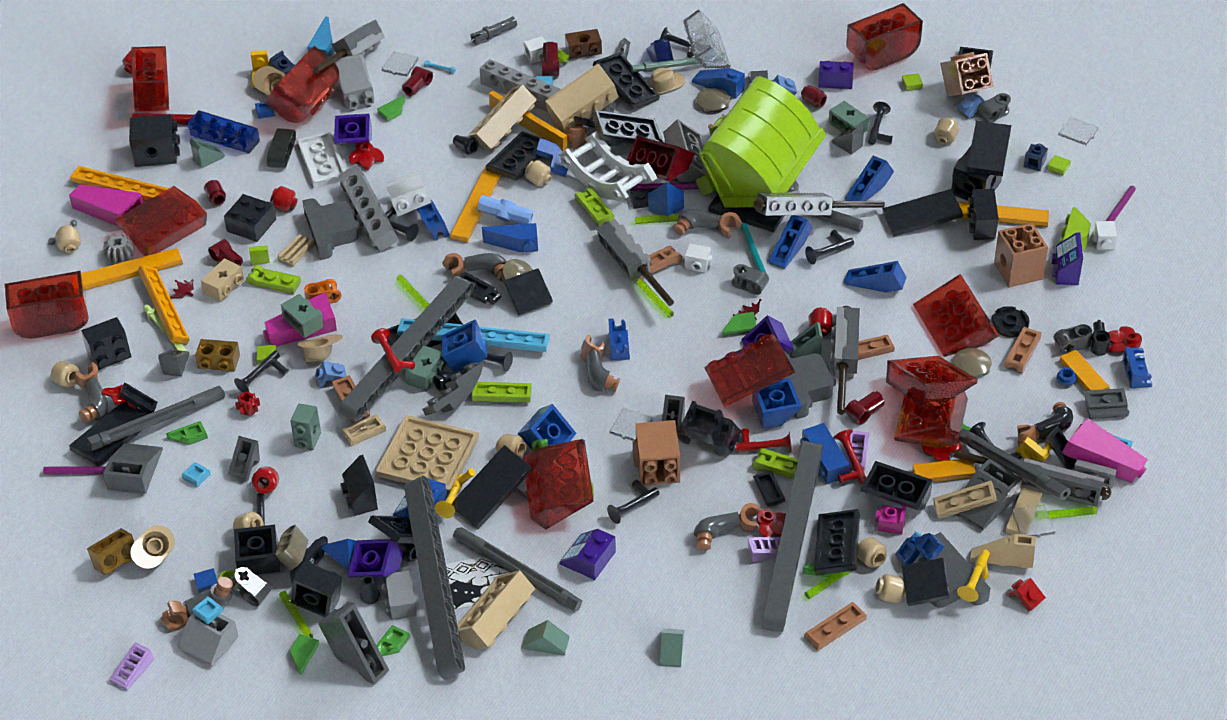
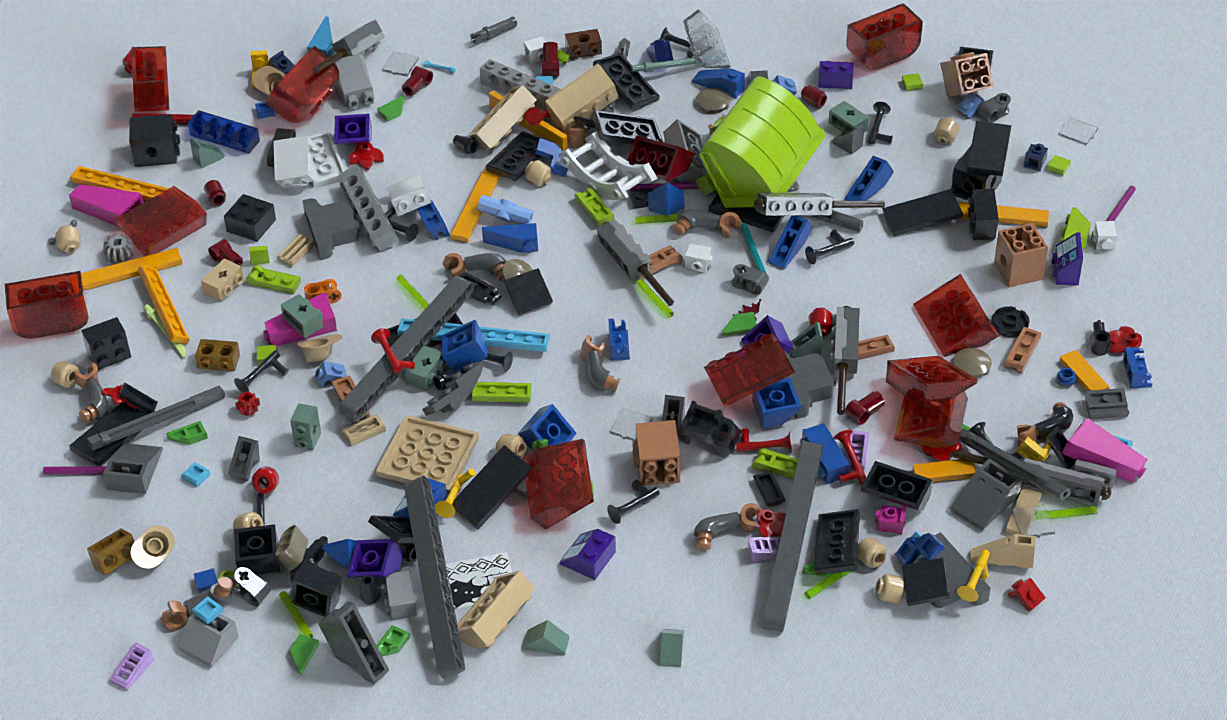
(173, 362): dark grey slope -> none
(183, 289): dark red piece -> none
(283, 198): red head -> none
(292, 161): none -> white panel
(359, 487): black slope -> none
(511, 565): dark grey piece -> none
(534, 115): none -> red piece
(665, 80): tan piece -> none
(835, 626): nougat tile -> none
(878, 277): blue slope -> none
(964, 499): tan tile -> none
(1074, 339): dark grey piece -> none

